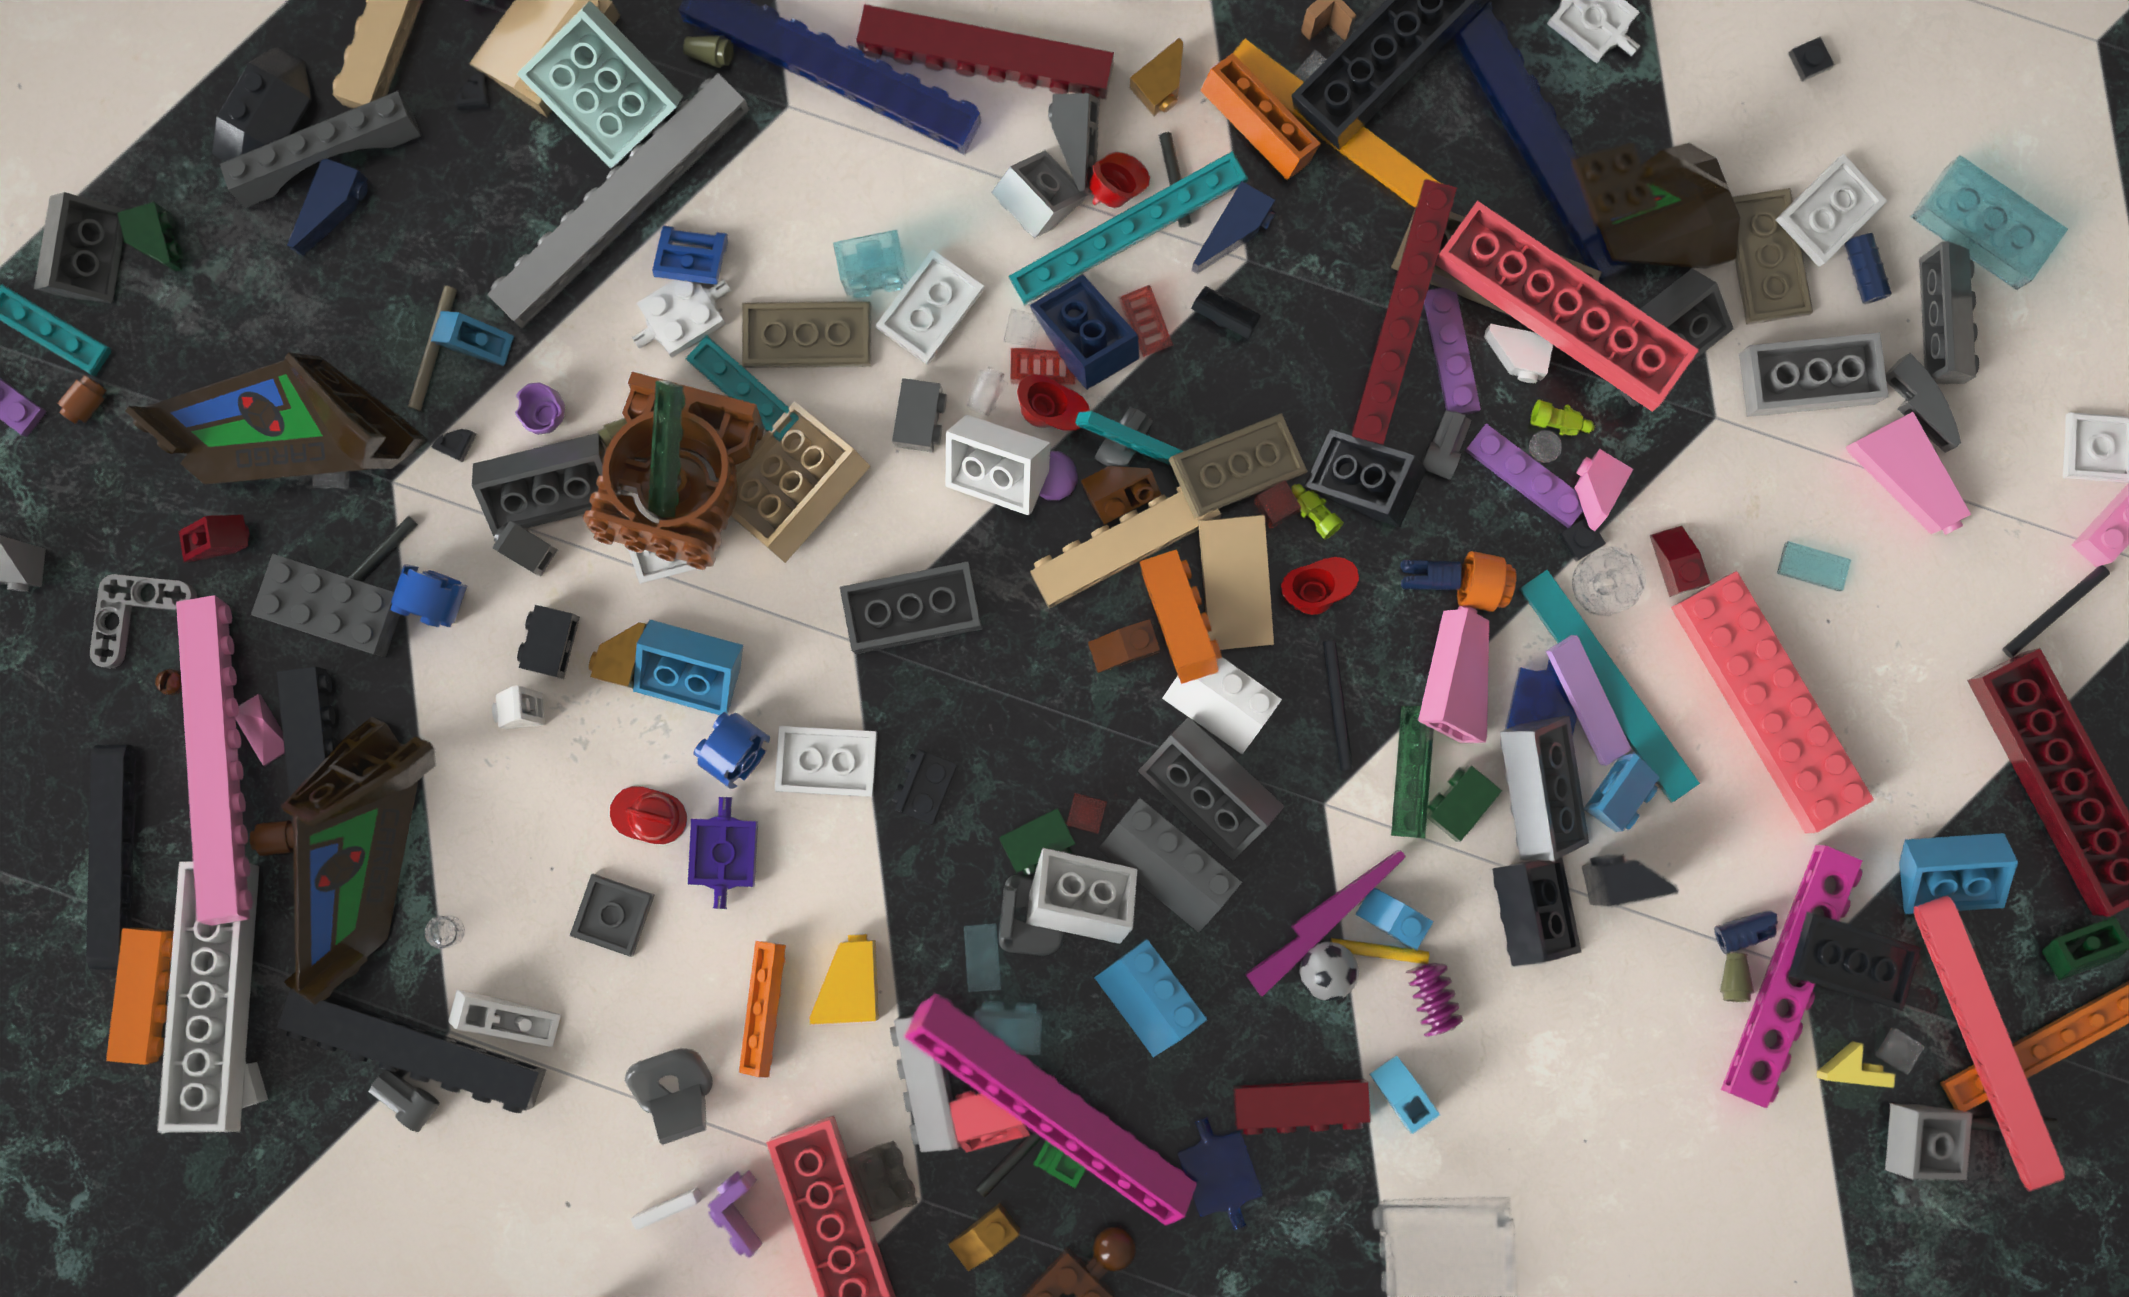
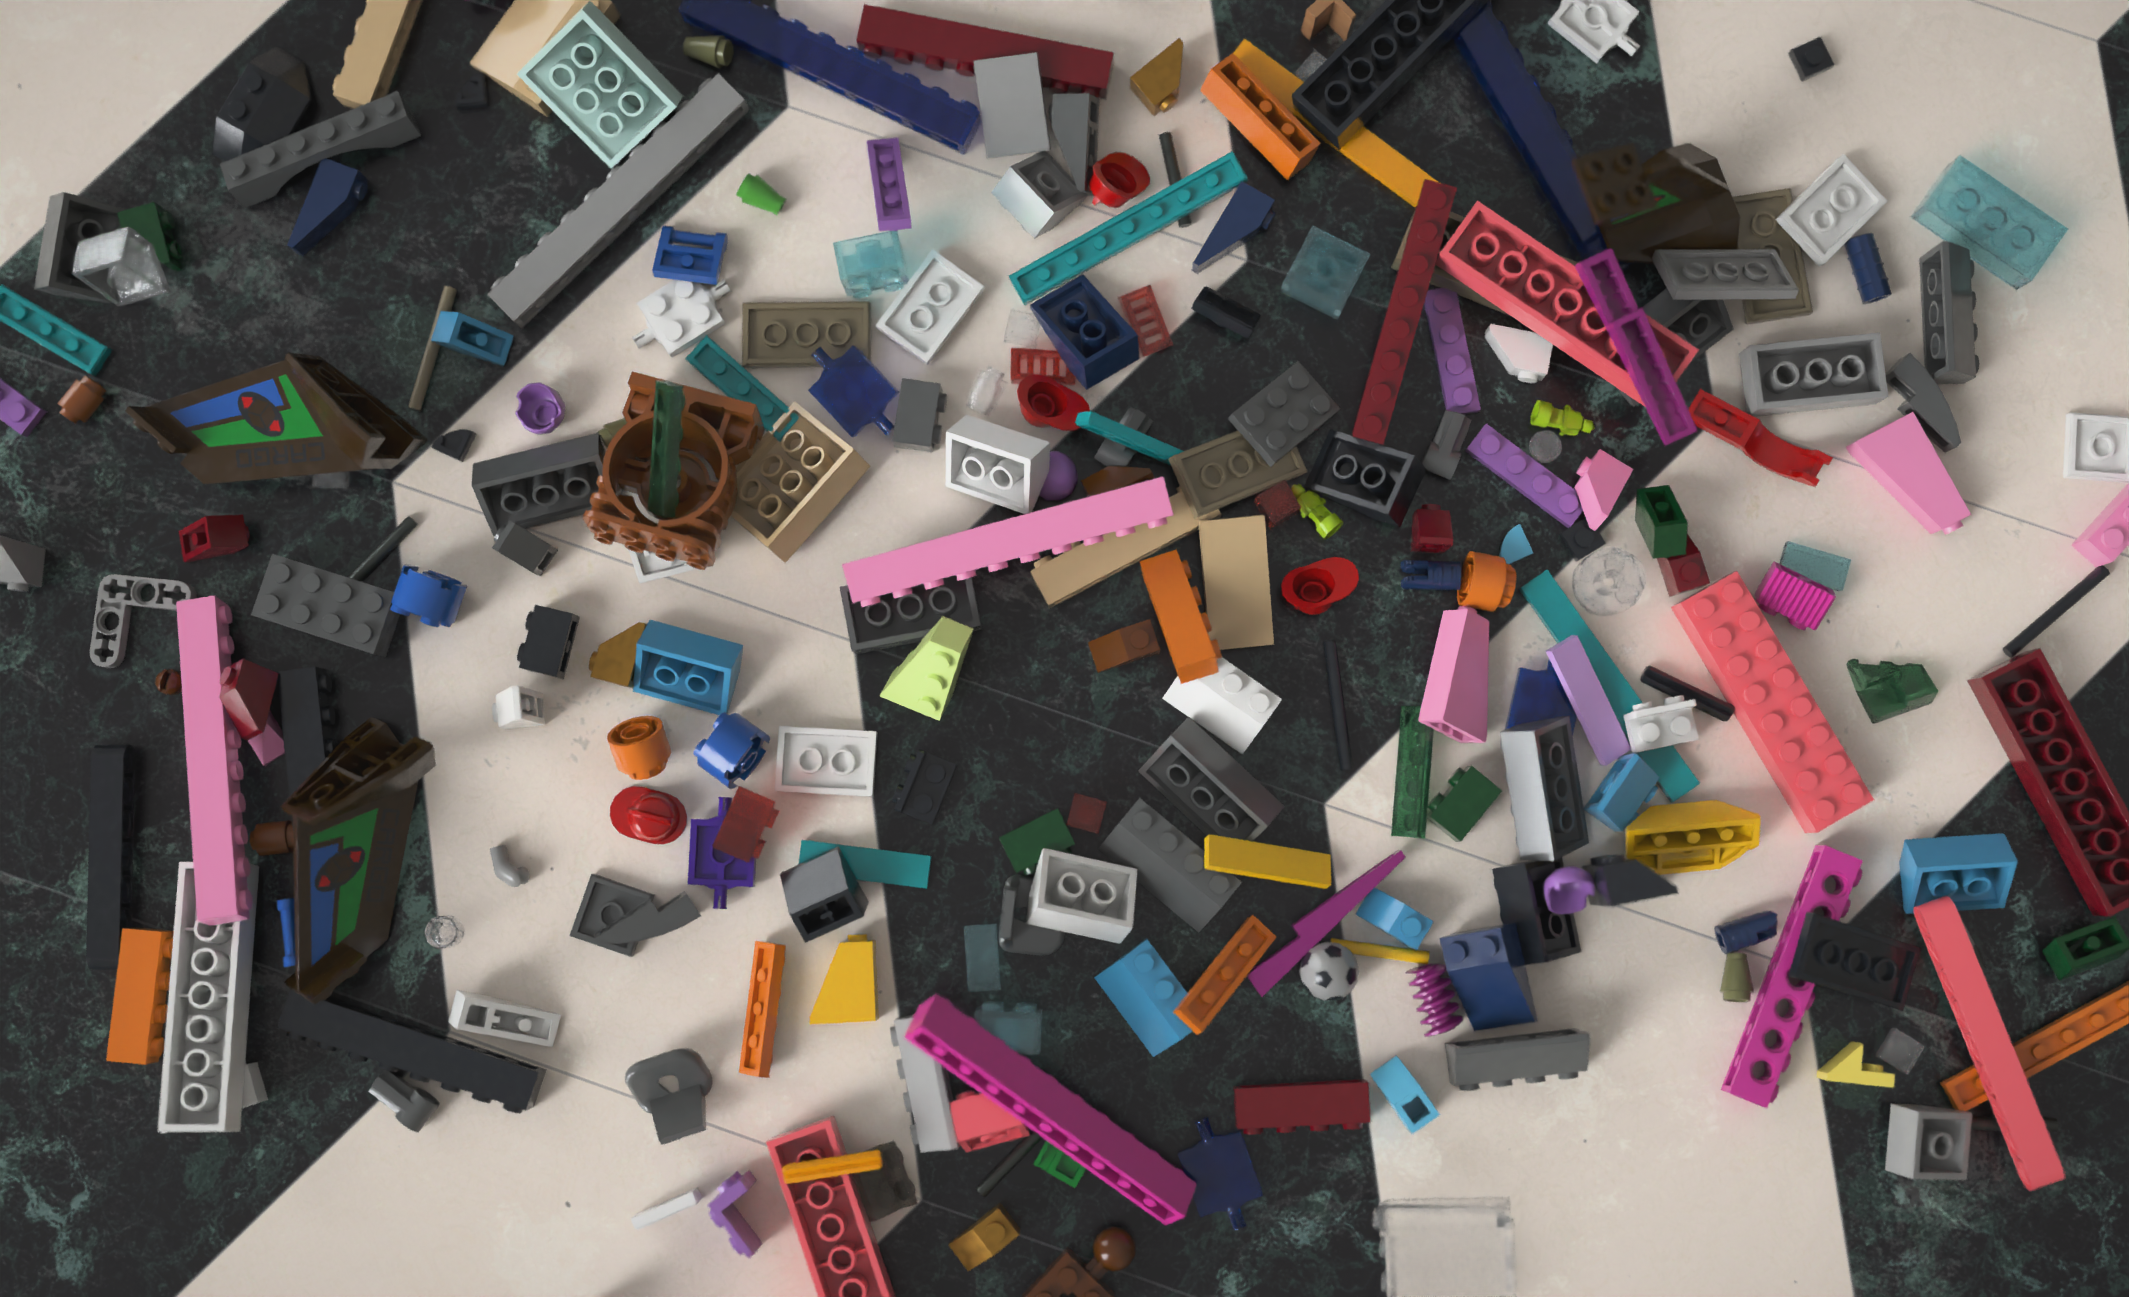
(120, 266): none -> clear slope
(247, 696): none -> dark red slope
(287, 913): none -> blue plate
(504, 870): none -> light grey arm
(640, 747): none -> orange piece
(648, 921): none -> dark grey slope
(745, 825): none -> clear red brick
(759, 194): none -> bright green cone
(823, 894): none -> black slope
(832, 1166): none -> light orange axle
(853, 391): none -> clear blue plate
(876, 864): none -> teal tile
(888, 184): none -> medium lavender plate
(930, 670): none -> yellowish green wedge
(1006, 540): none -> bright pink brick
(1012, 105): none -> light grey tile
(1224, 974): none -> orange plate
(1267, 861): none -> yellow tile
(1284, 413): none -> dark grey plate
(1325, 272): none -> clear light blue brick
(1431, 530): none -> dark red slope
(1490, 976): none -> dark blue slope
(1515, 545): none -> medium azure tile
(1518, 1057): none -> dark grey slope
(1568, 890): none -> medium lavender hair
(1636, 345): none -> magenta slope
(1661, 521): none -> dark green brick
(1661, 725): none -> white bracket
(1677, 687): none -> black axle
(1691, 836): none -> yellow wedge
(1724, 274): none -> light grey tile
(1756, 440): none -> red piece
(1794, 596): none -> dark pink brick
(1891, 688): none -> clear green slope

